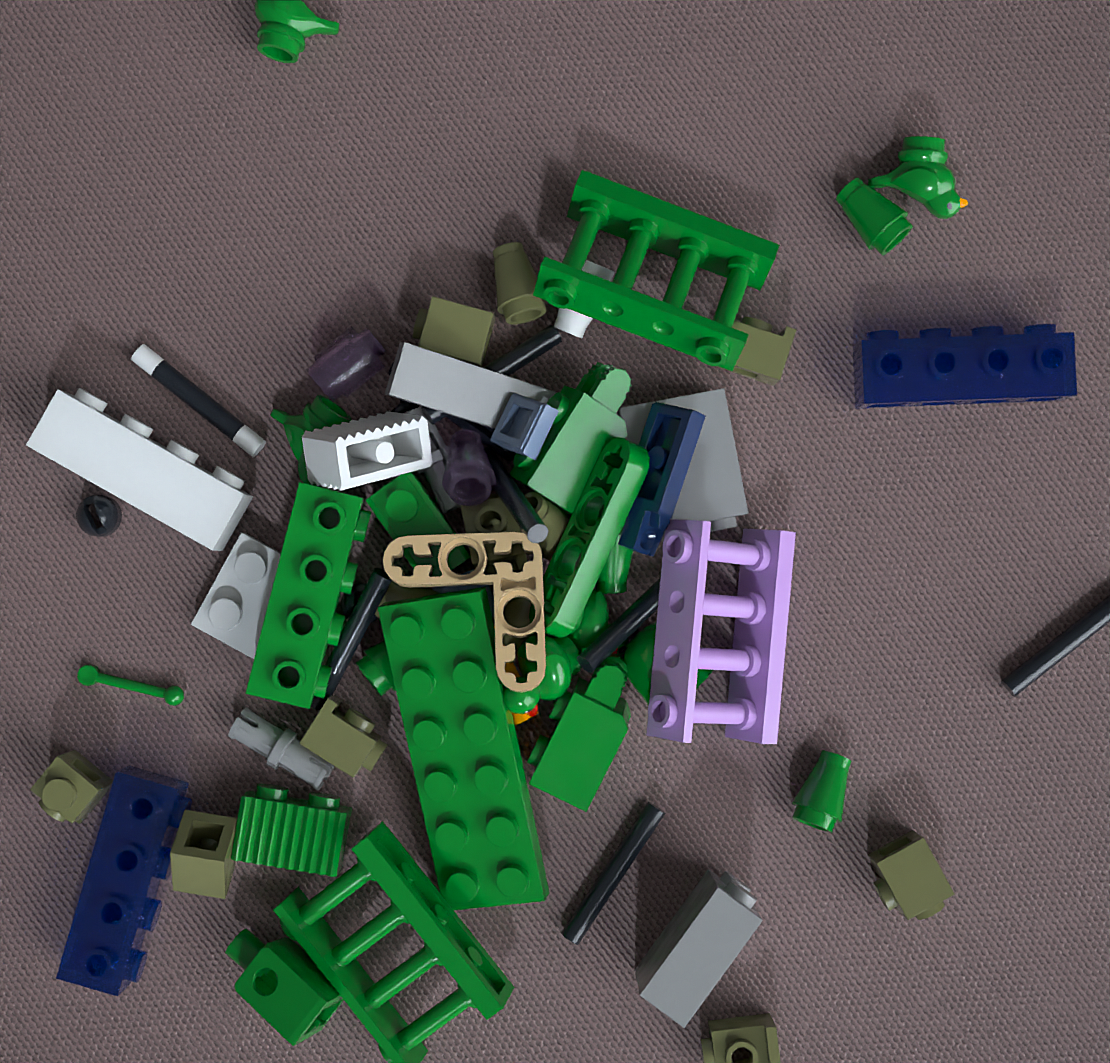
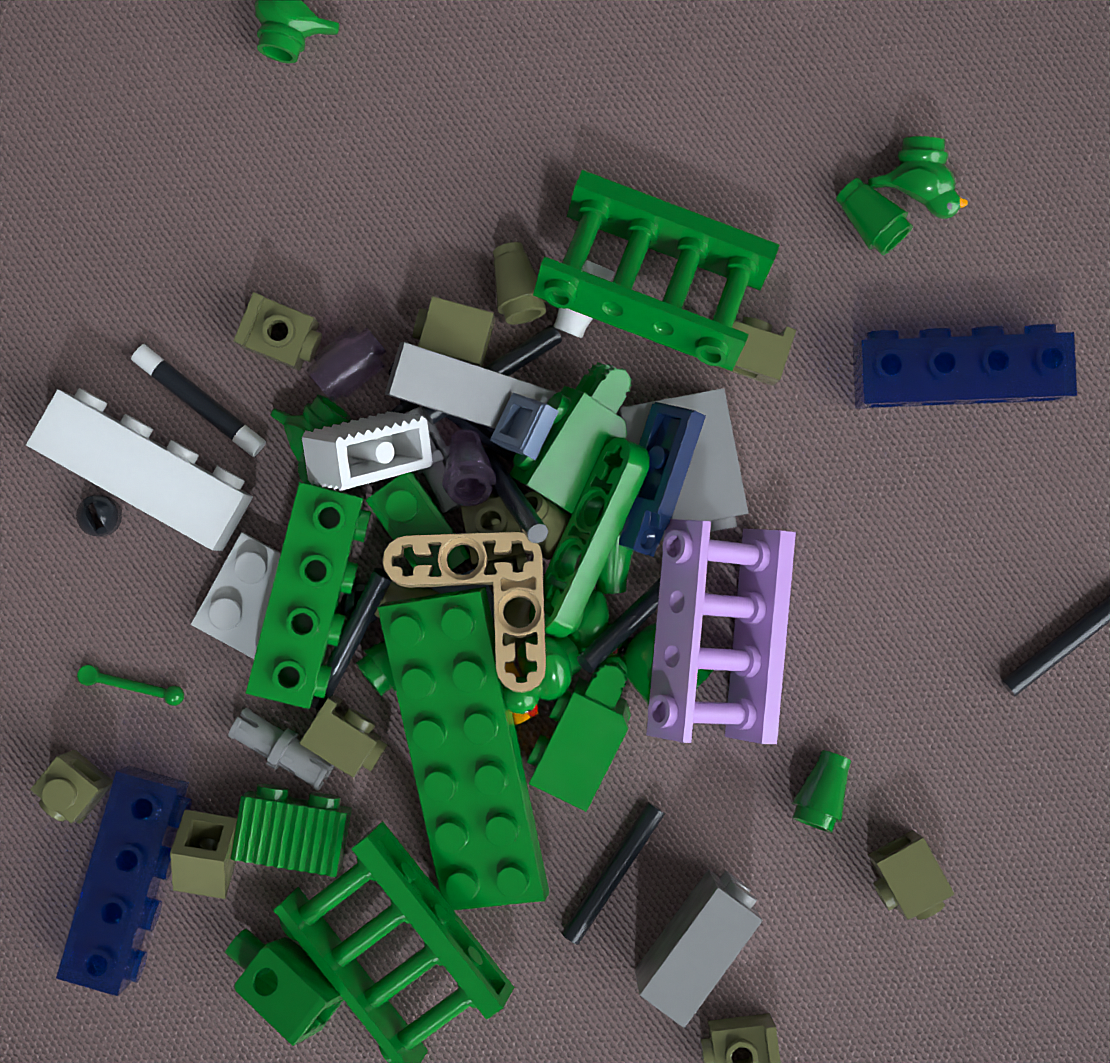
(256, 329): none -> olive brick

